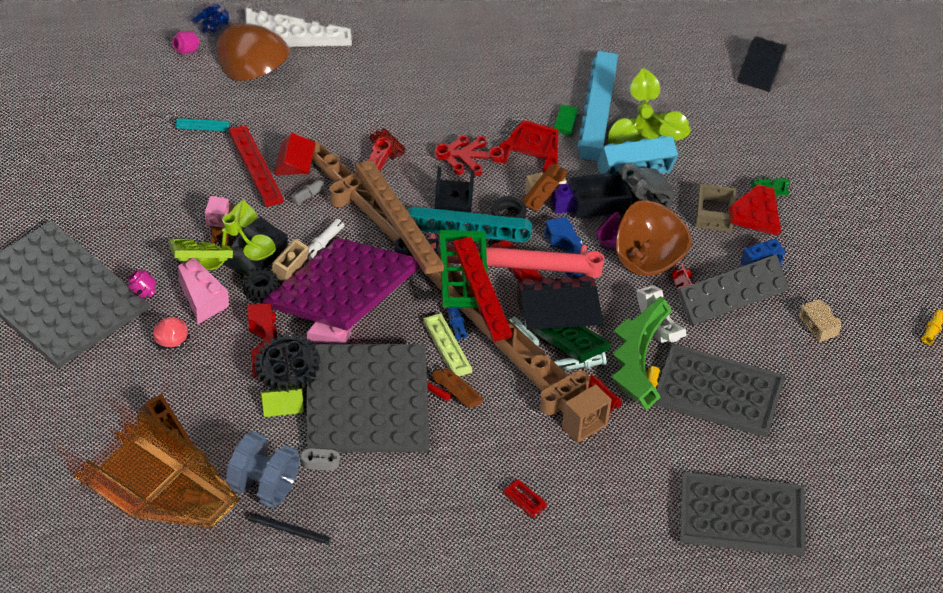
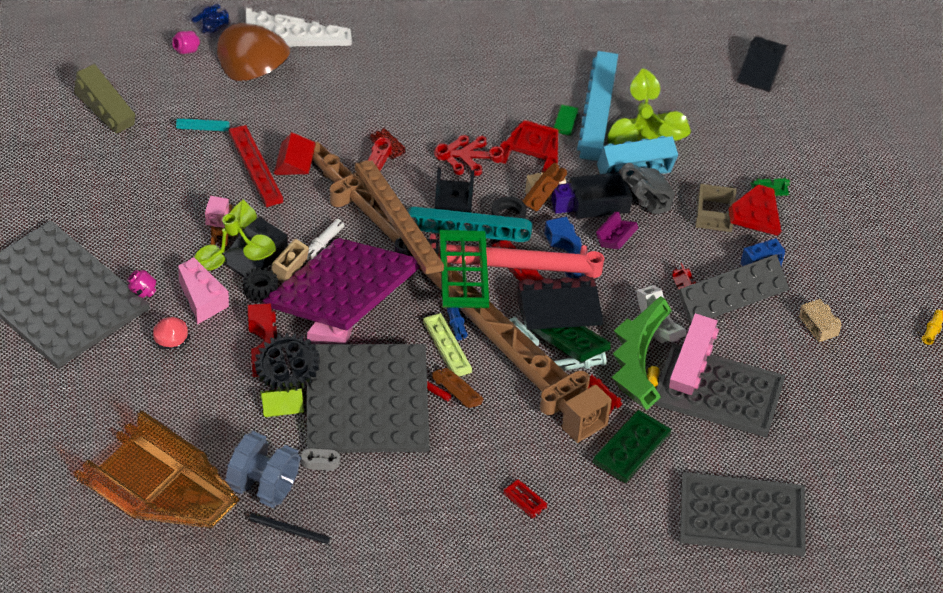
(103, 99): none -> olive wedge
(162, 412): reddish brown slope -> none
(187, 248): lime plate -> none
(308, 192): light grey axle -> none
(482, 289): red plate -> none
(632, 446): none -> dark green plate
(651, 238): dark orange piece -> none
(694, 354): none -> bright pink wedge

